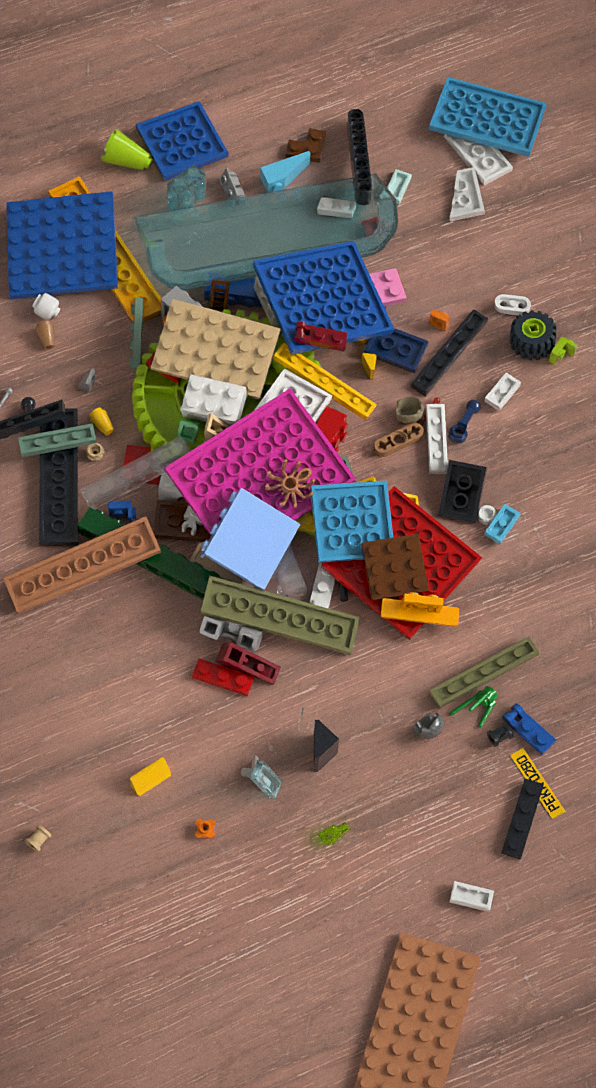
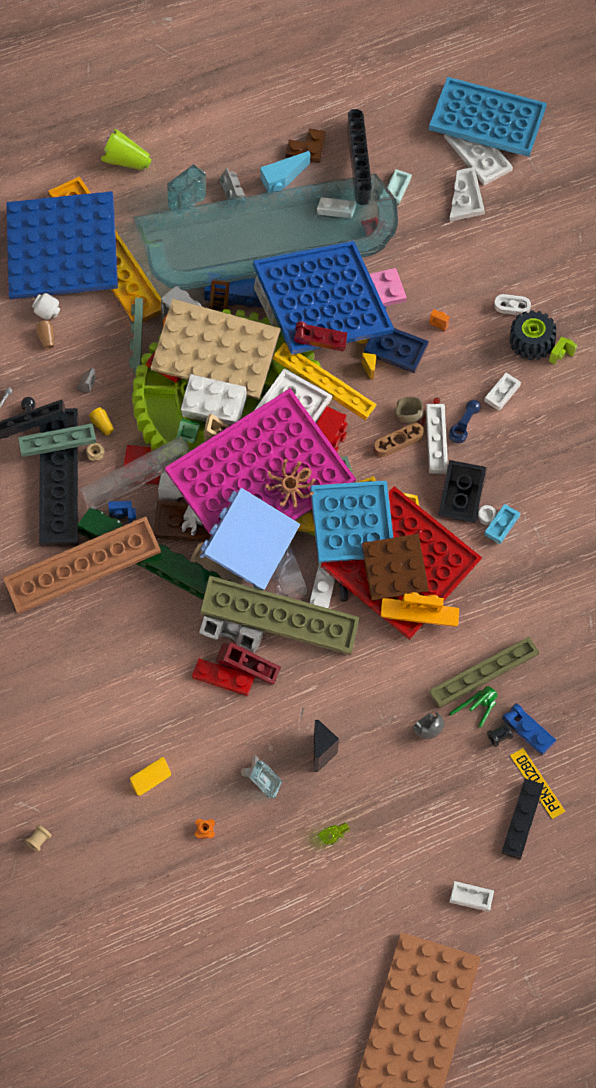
(181, 140): blue plate -> none
(449, 352): black tile -> none

